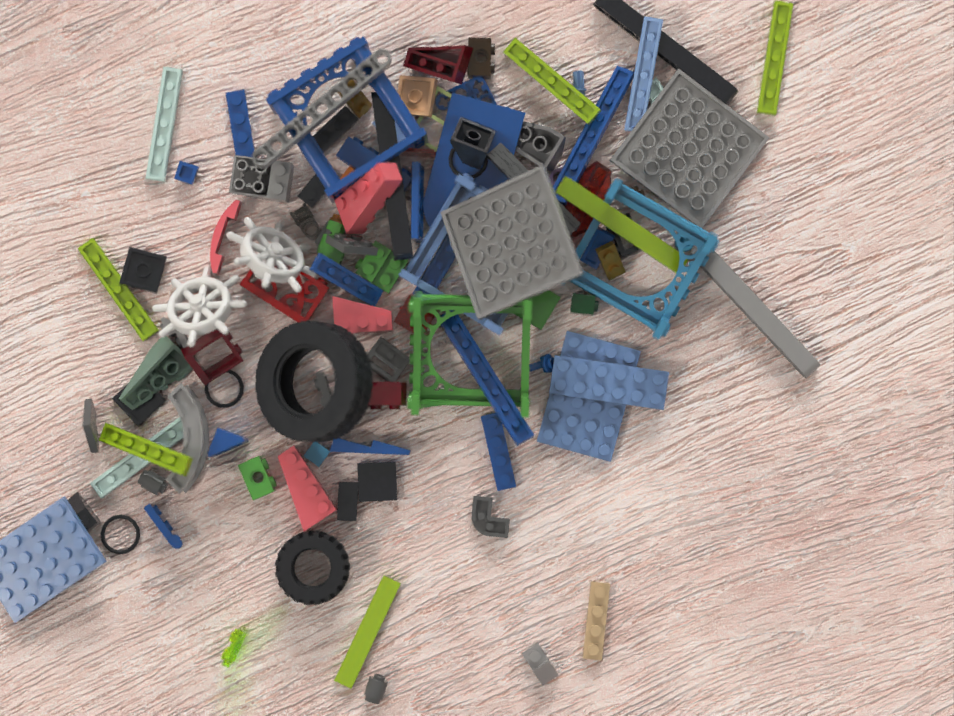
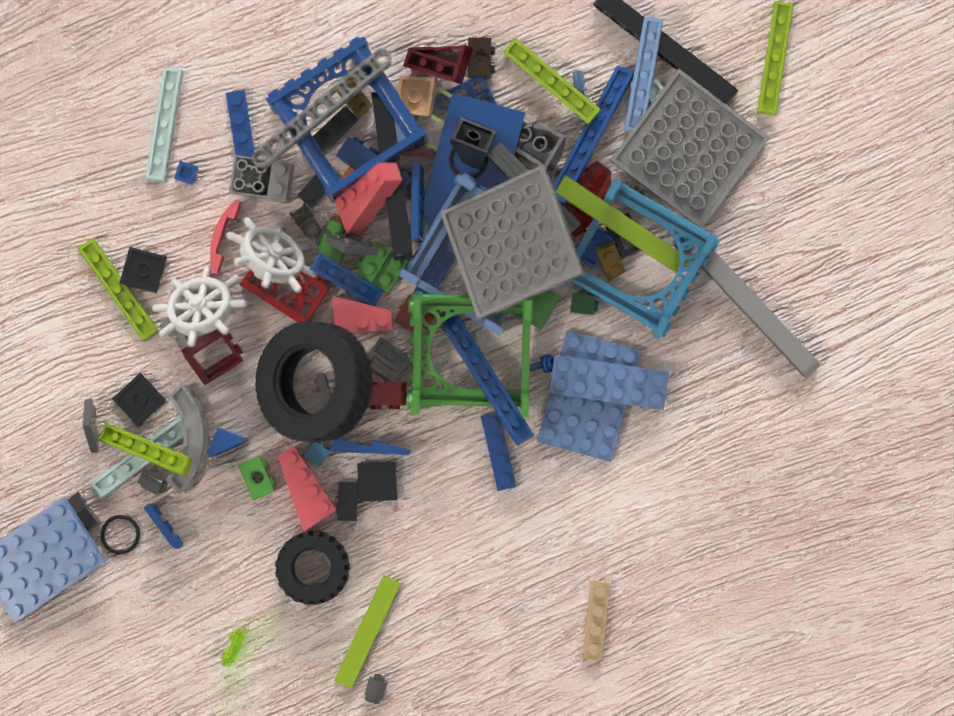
(157, 371): sand green wedge -> none
(231, 403): black piece -> none
(484, 522): dark grey plate -> none
(540, 664): light grey slope -> none

